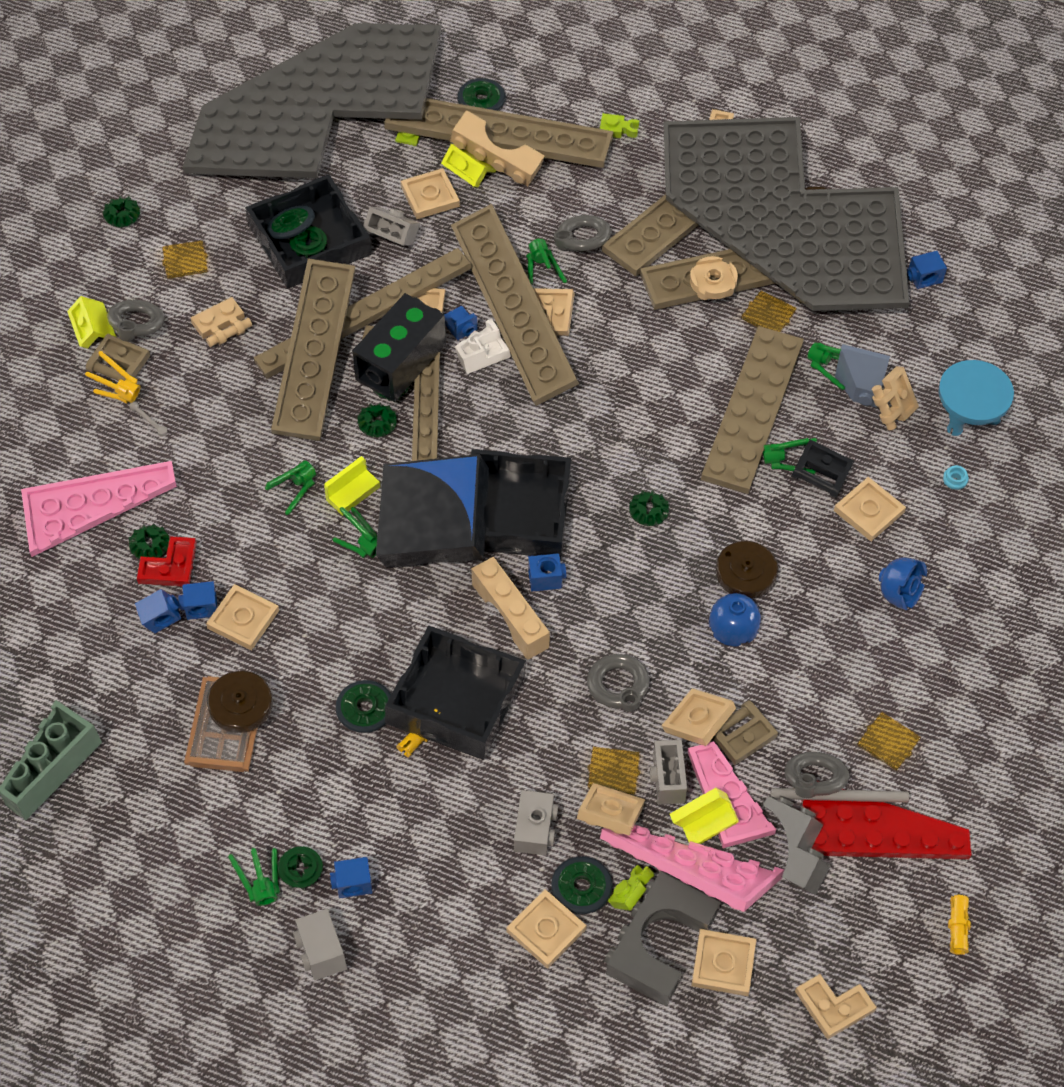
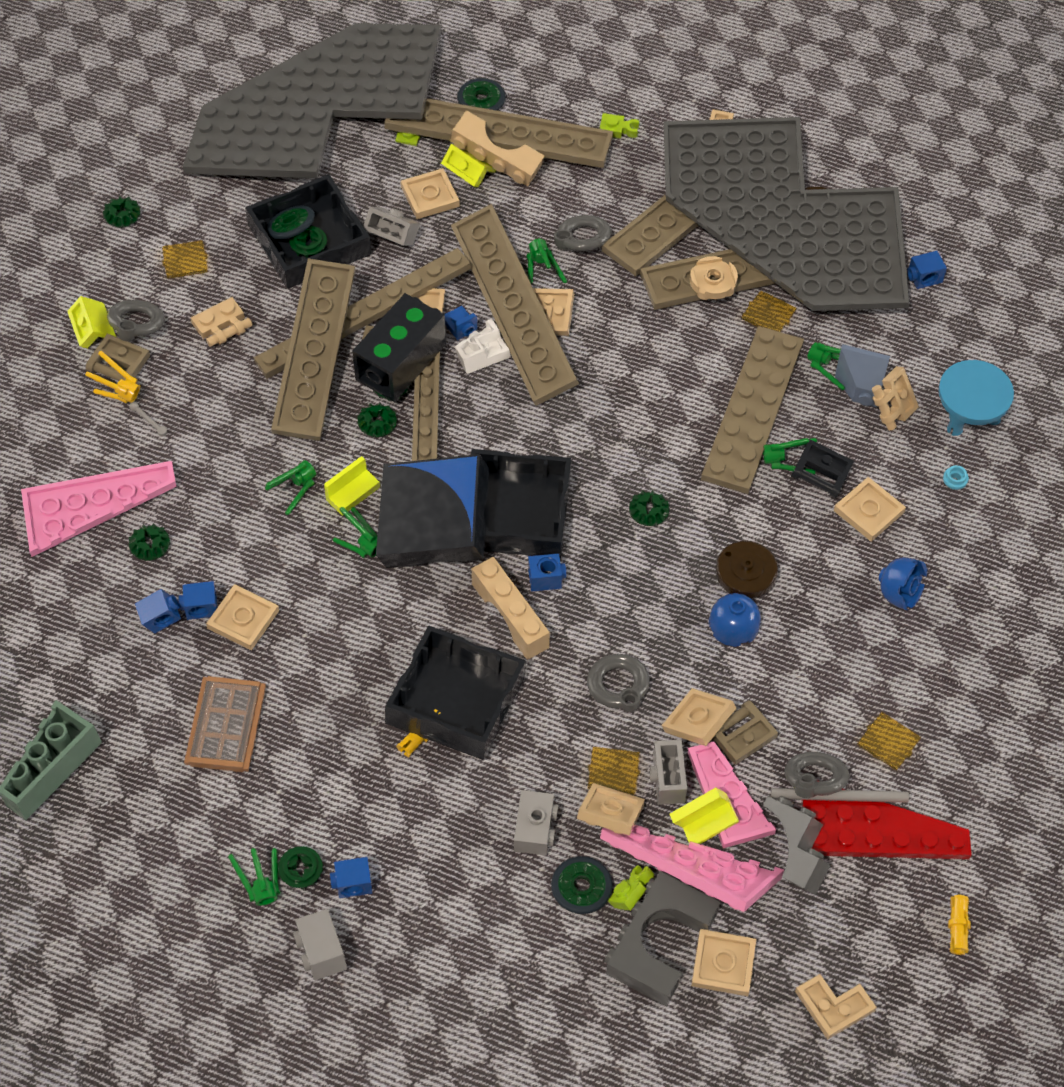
(172, 570): red plate -> none
(239, 701): dark brown wheel -> none
(356, 693): dark green wheel -> none
(546, 928): tan plate -> none

